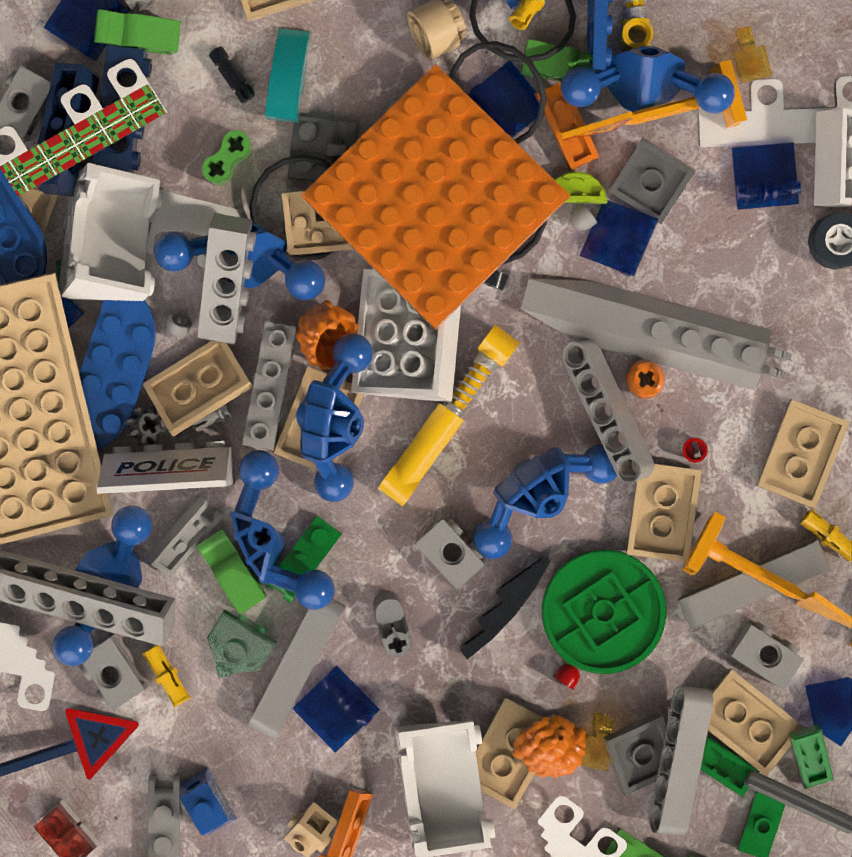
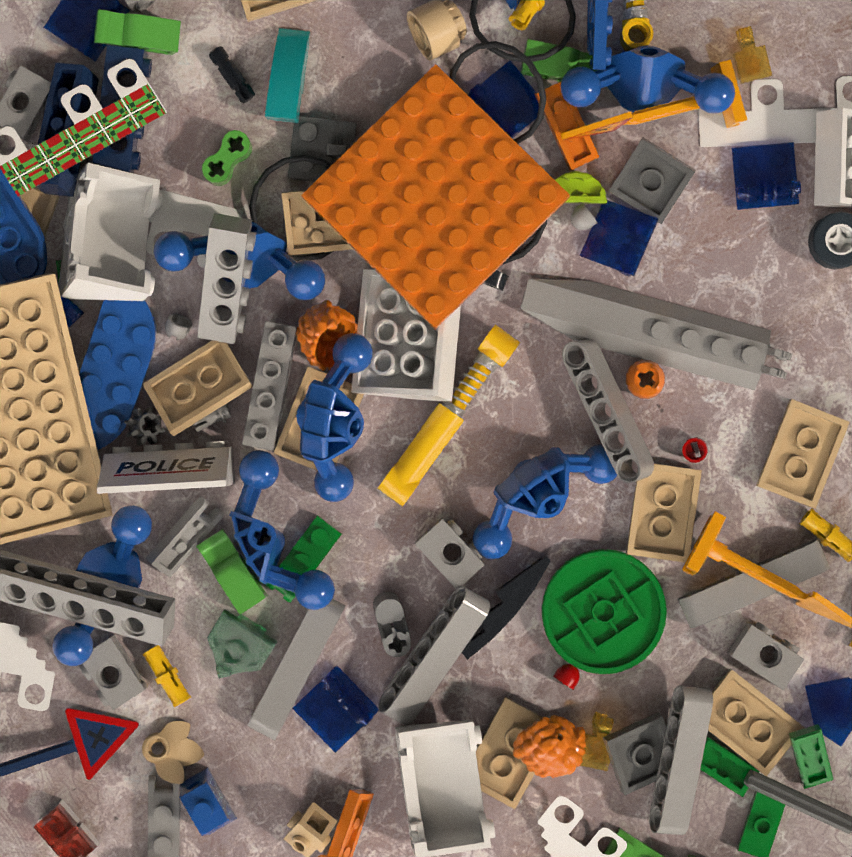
(177, 751): none -> tan plate
(434, 655): none -> light grey beam

